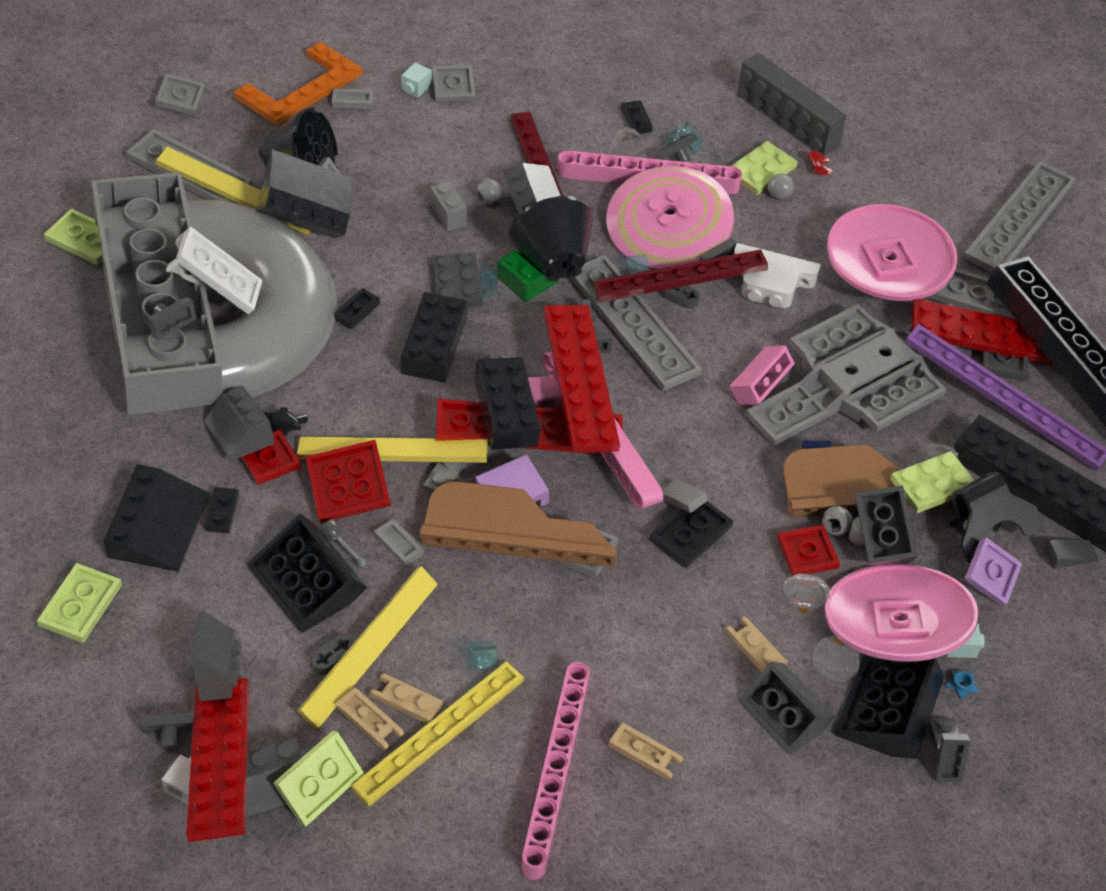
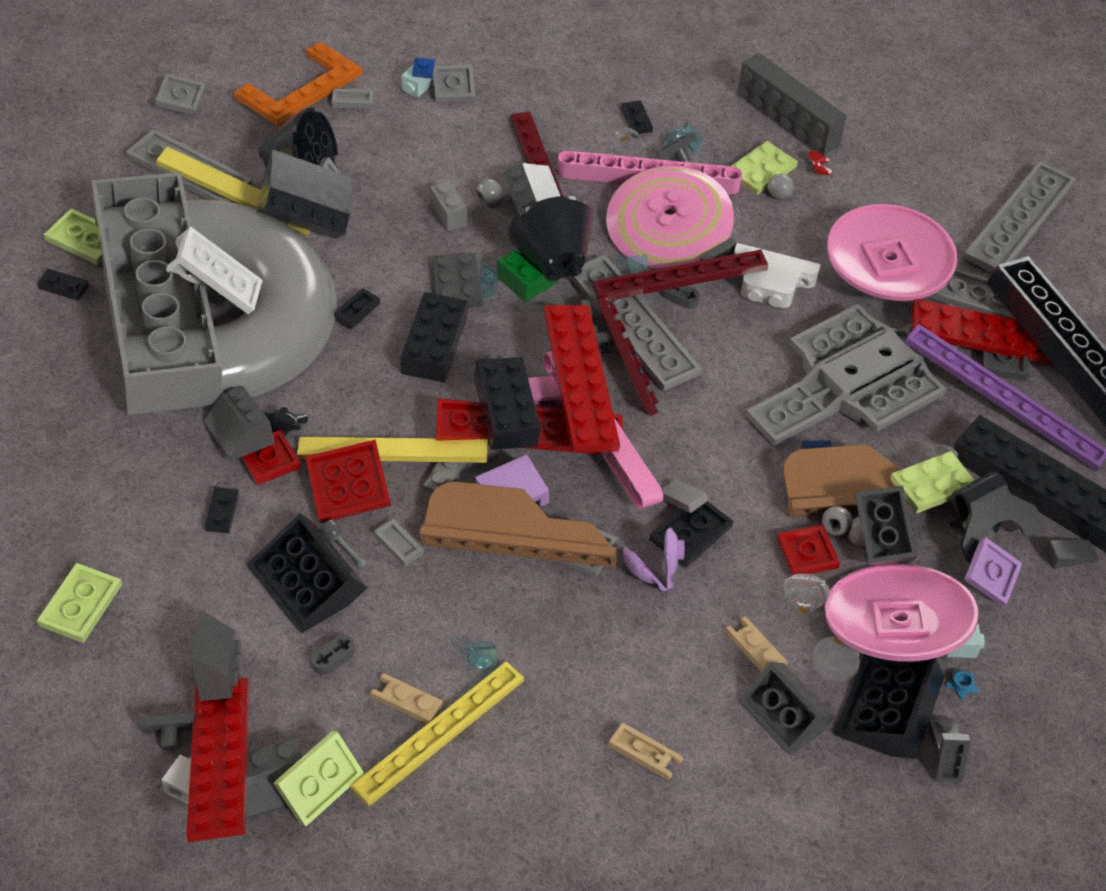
(63, 284): none -> black plate
(155, 519): black slope -> none
(171, 318): dark grey tile -> none
(367, 648): light yellow tile -> none
(368, 717): tan hinge -> none
(423, 68): none -> blue plate
(555, 778): bright pink beam -> none
(631, 361): none -> dark red plate
(673, 550): none -> lavender animal
(762, 375): bright pink brick -> none

